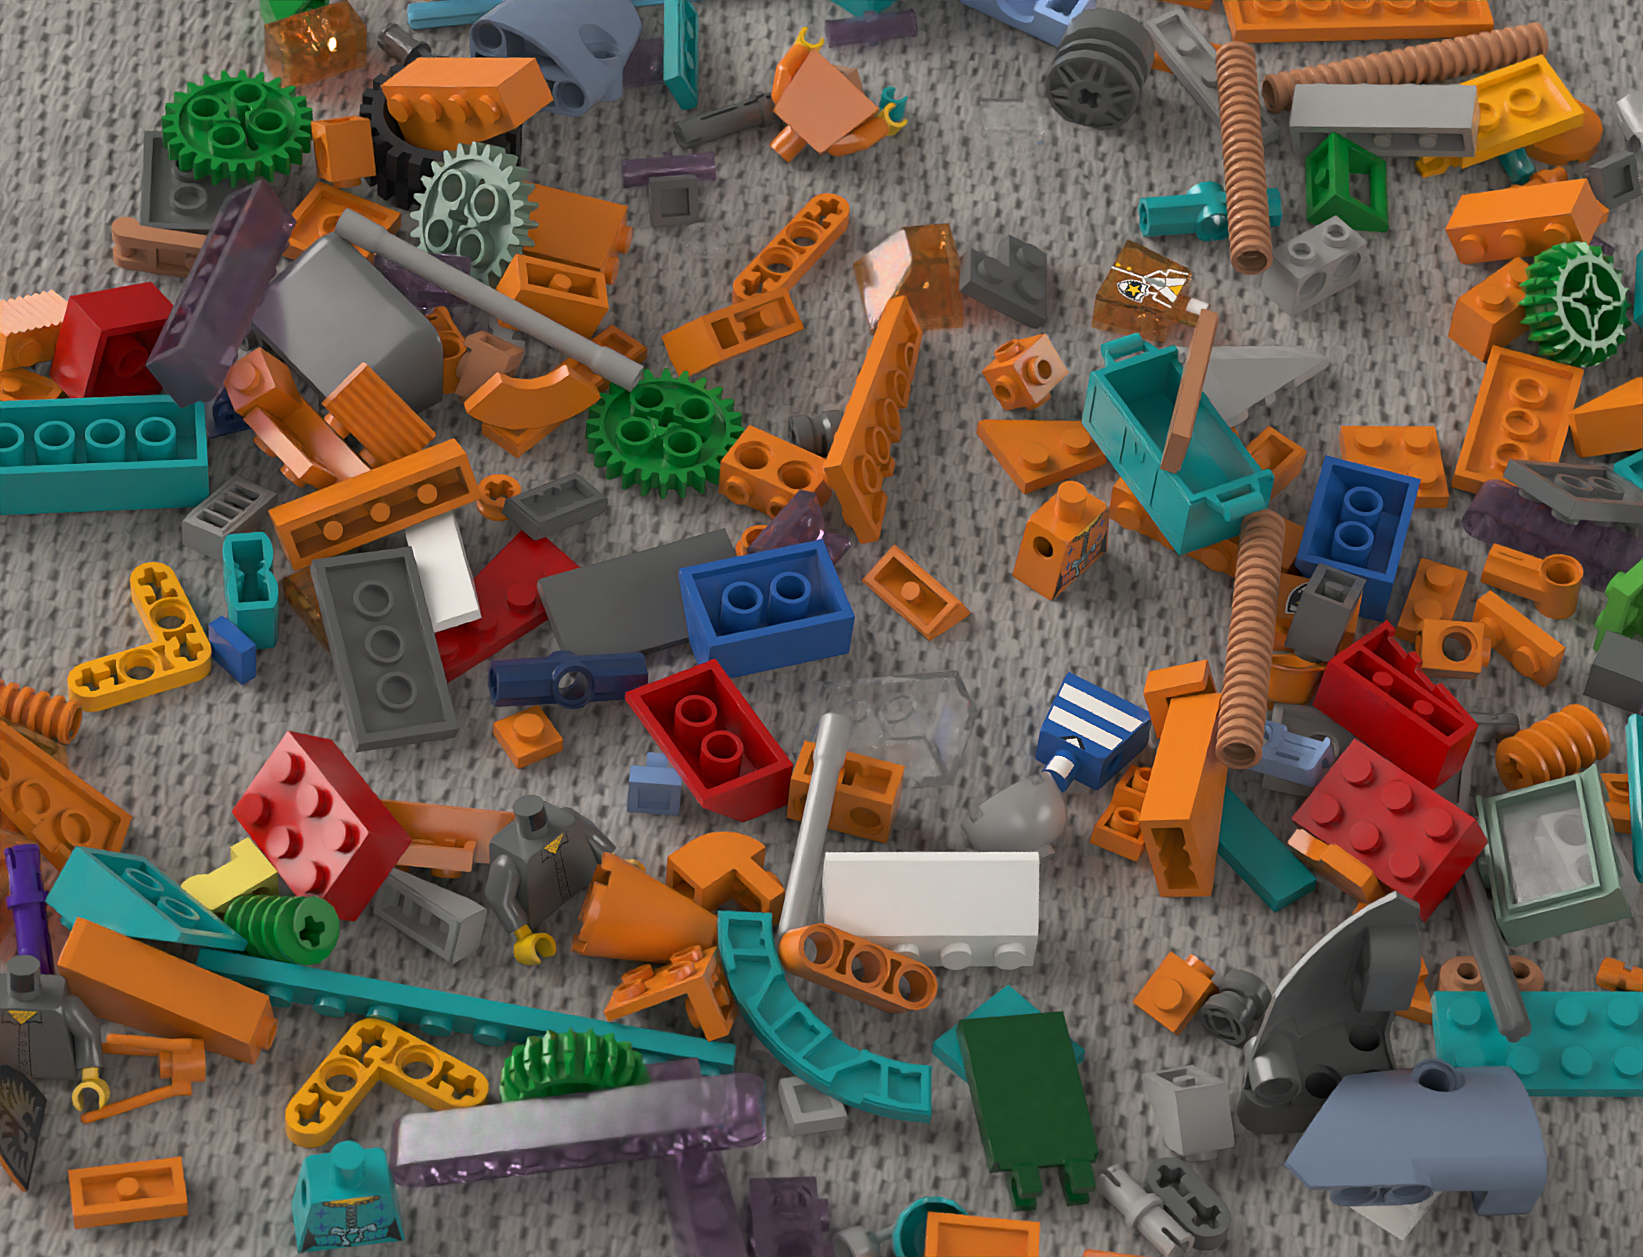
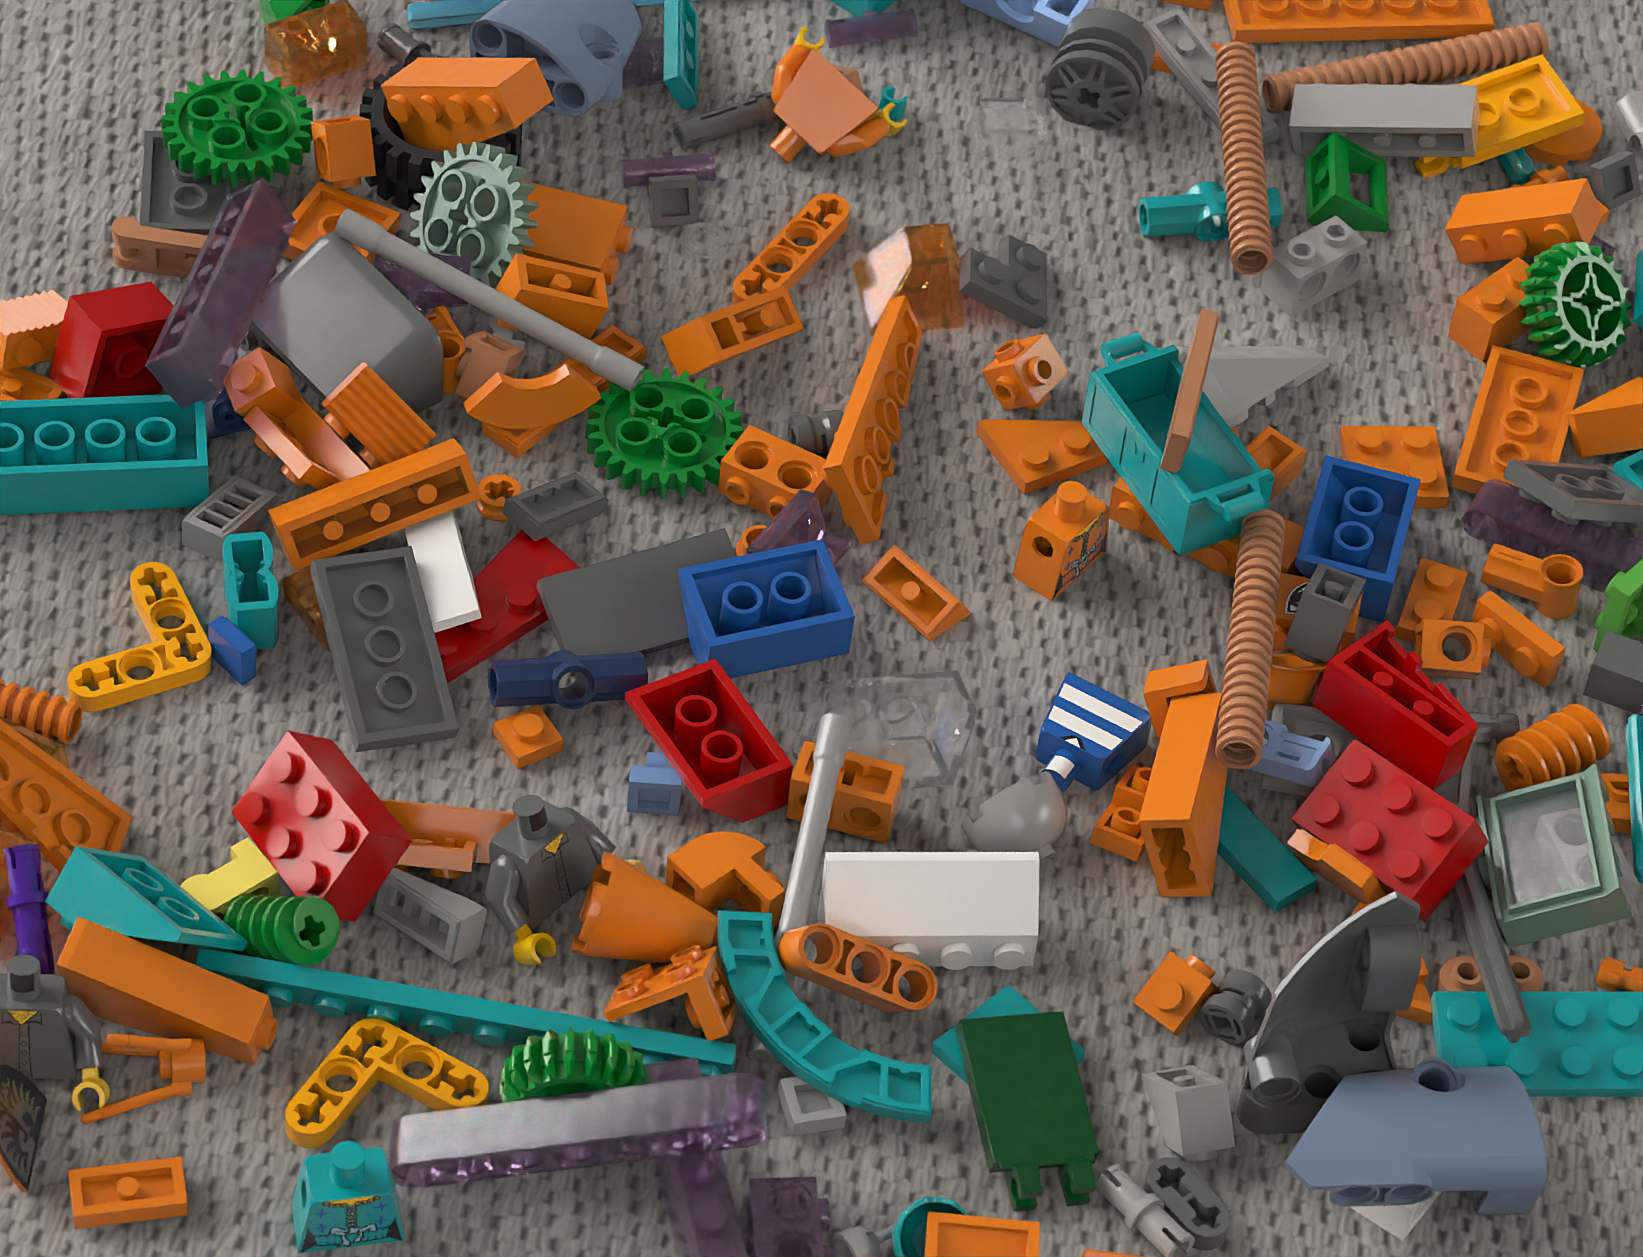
(1145, 295): clear orange torso -> none

